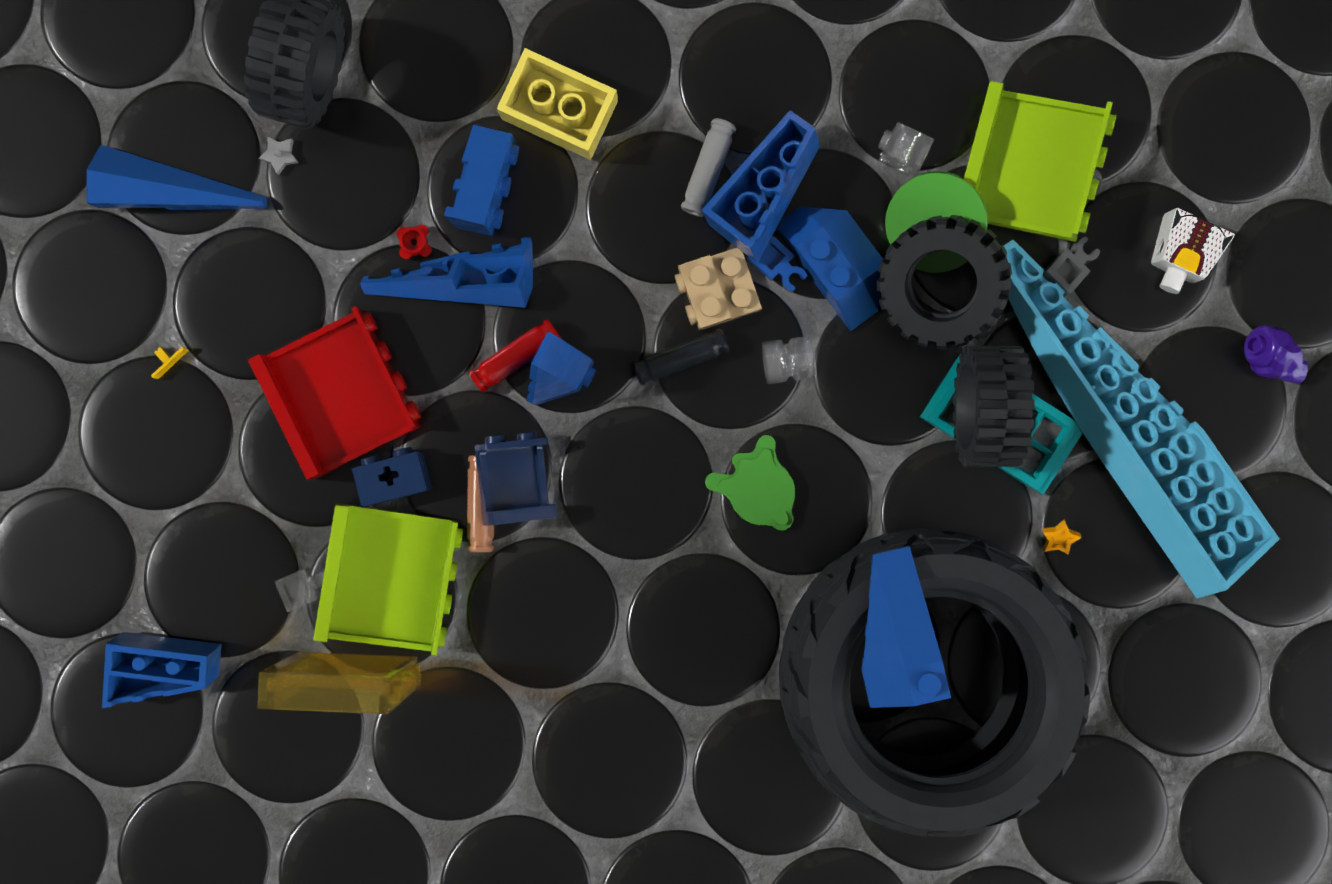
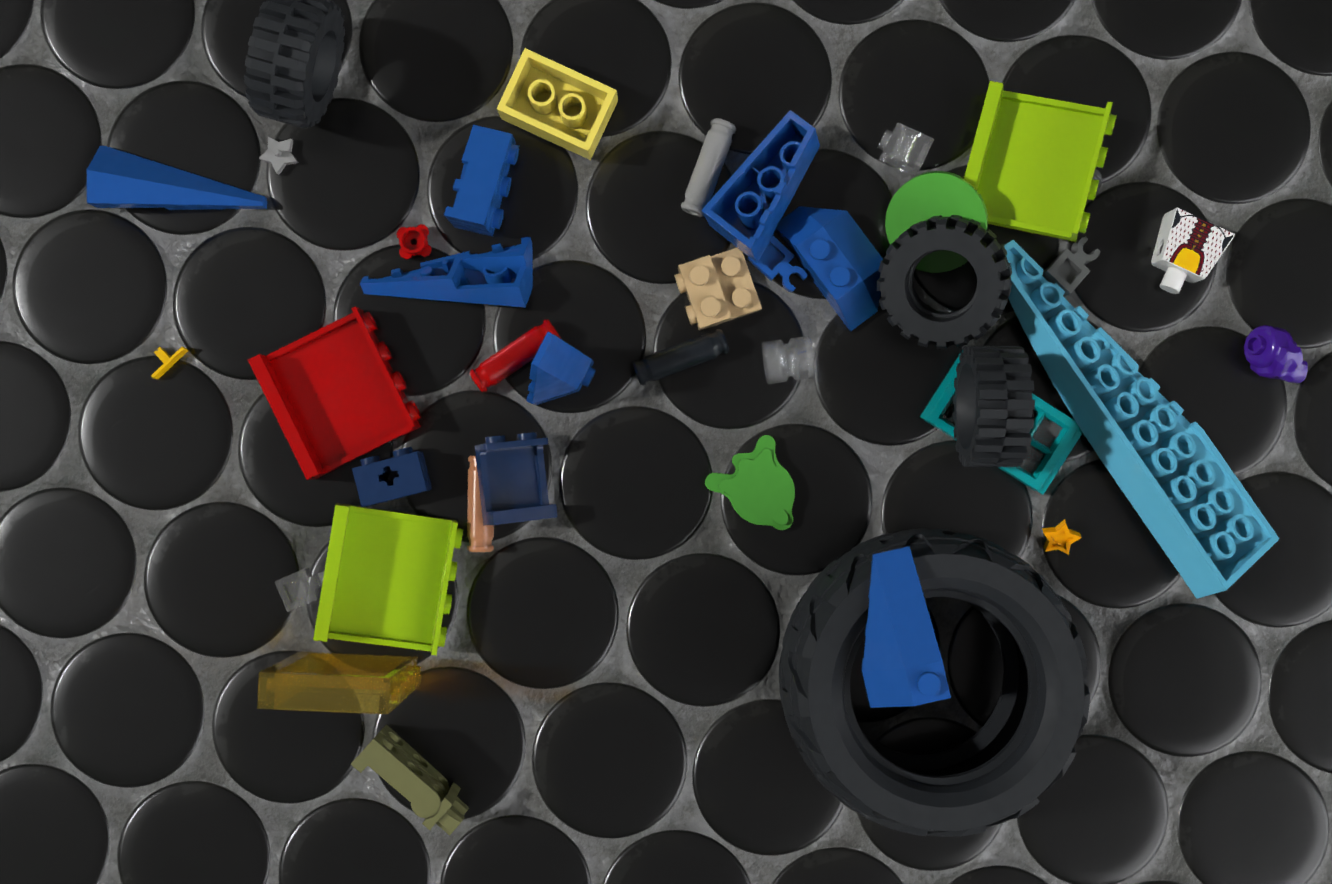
(156, 666): blue wedge -> none
(414, 779): none -> olive hips

